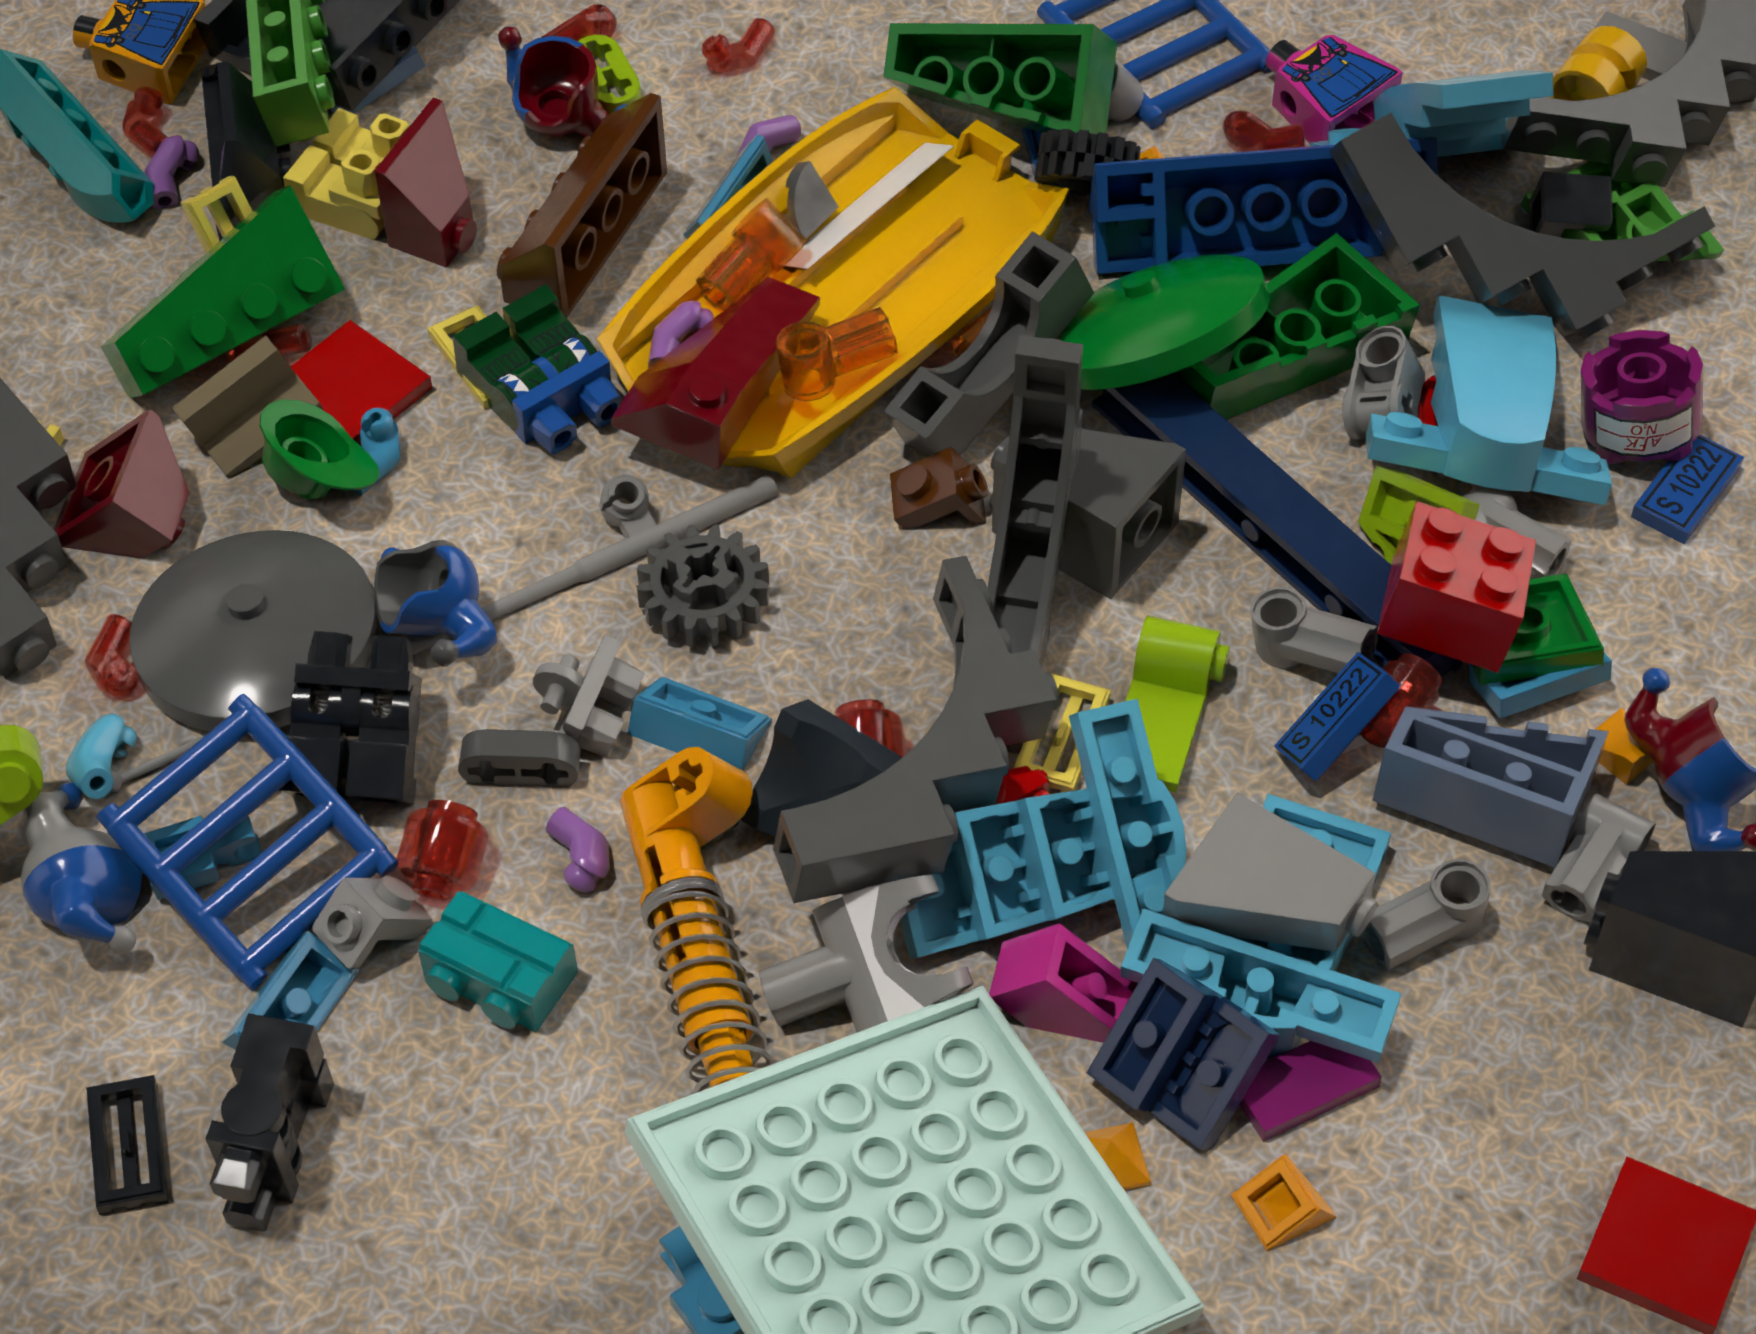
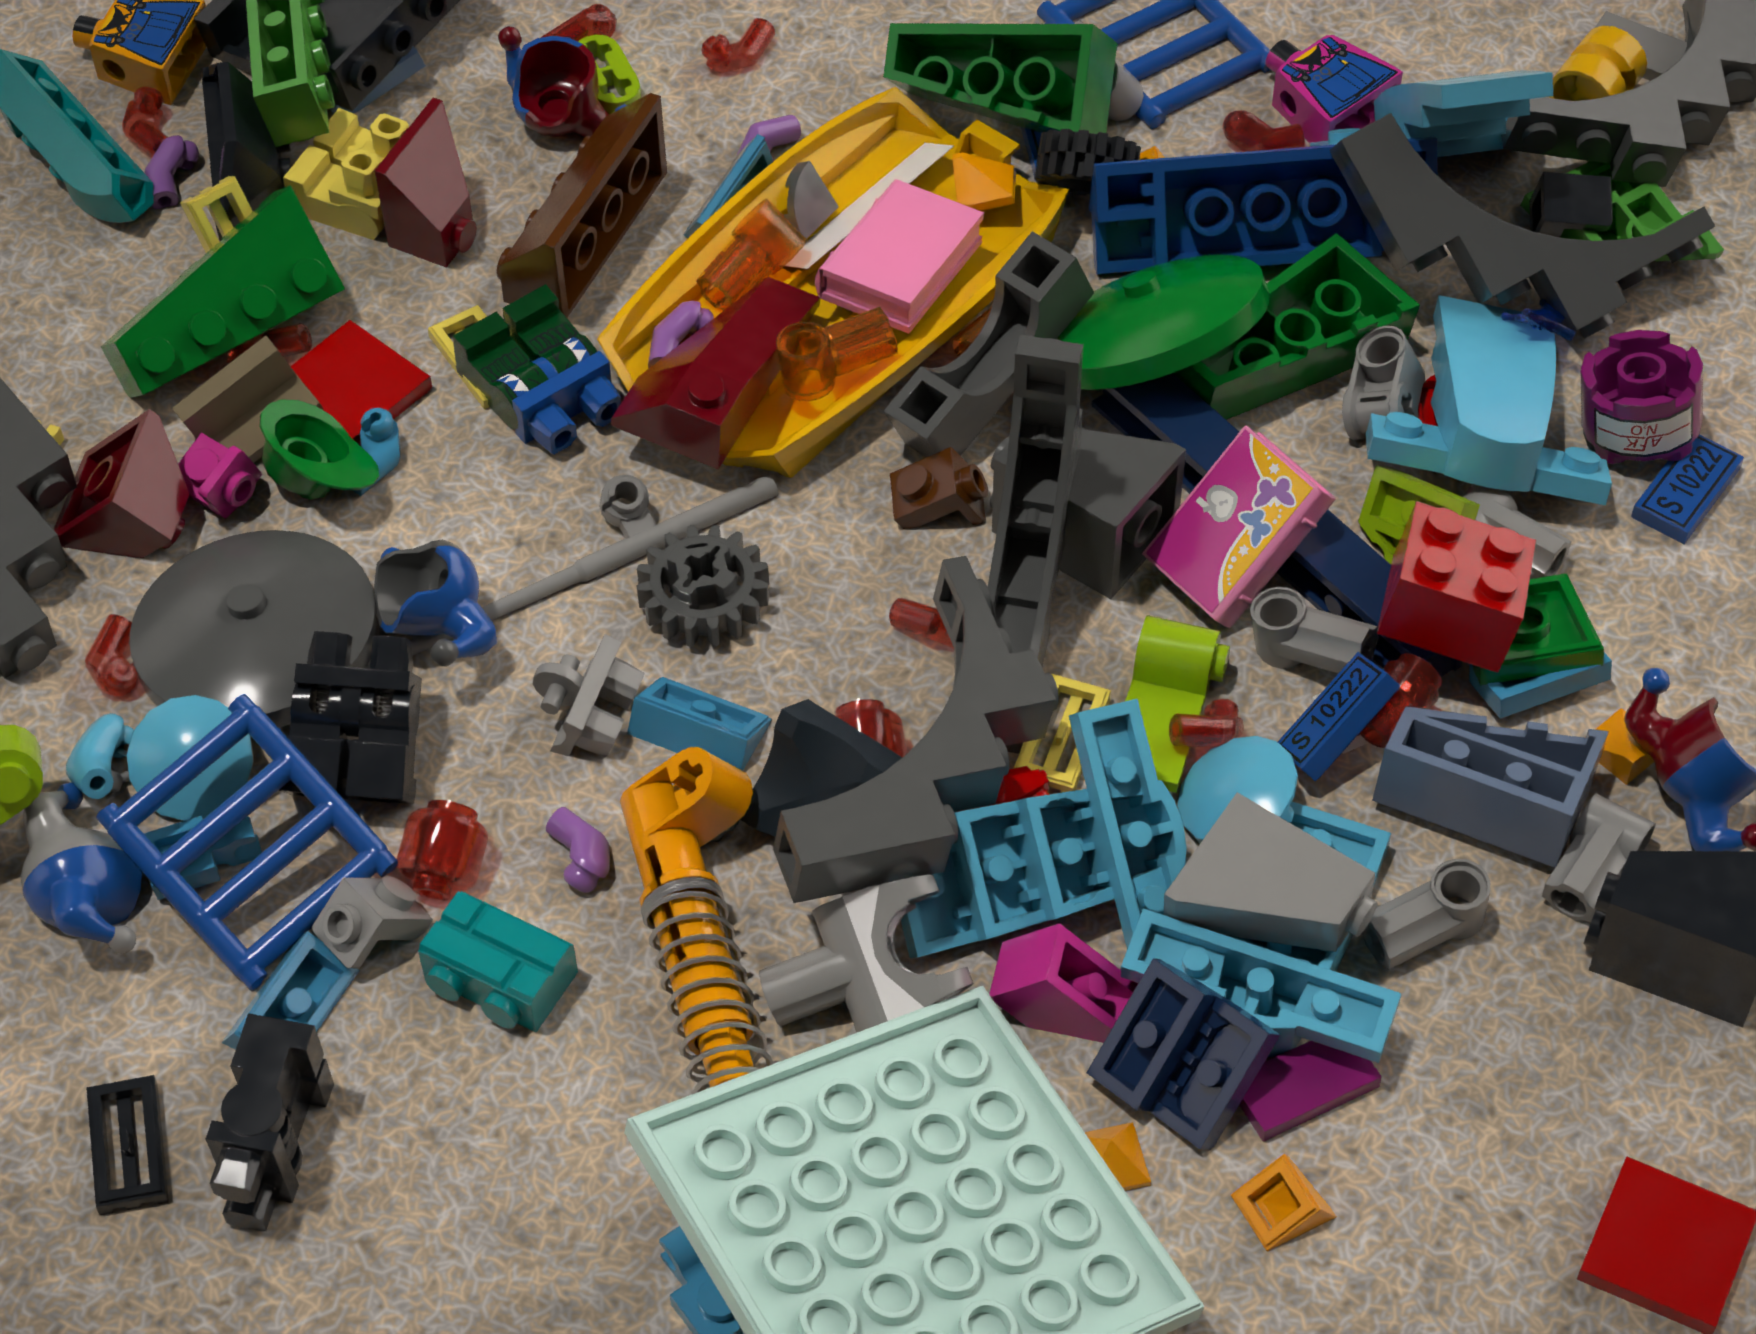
(172, 731): none -> medium azure dish
(218, 475): none -> dark pink bracket
(519, 758): dark grey beam -> none
(901, 255): none -> bright pink piece
(919, 619): none -> clear red arm
(983, 182): none -> light orange slope
(1208, 730): none -> clear red arm
(1238, 526): none -> piece
(1244, 765): none -> medium azure dish
(1544, 318): none -> clear blue piece

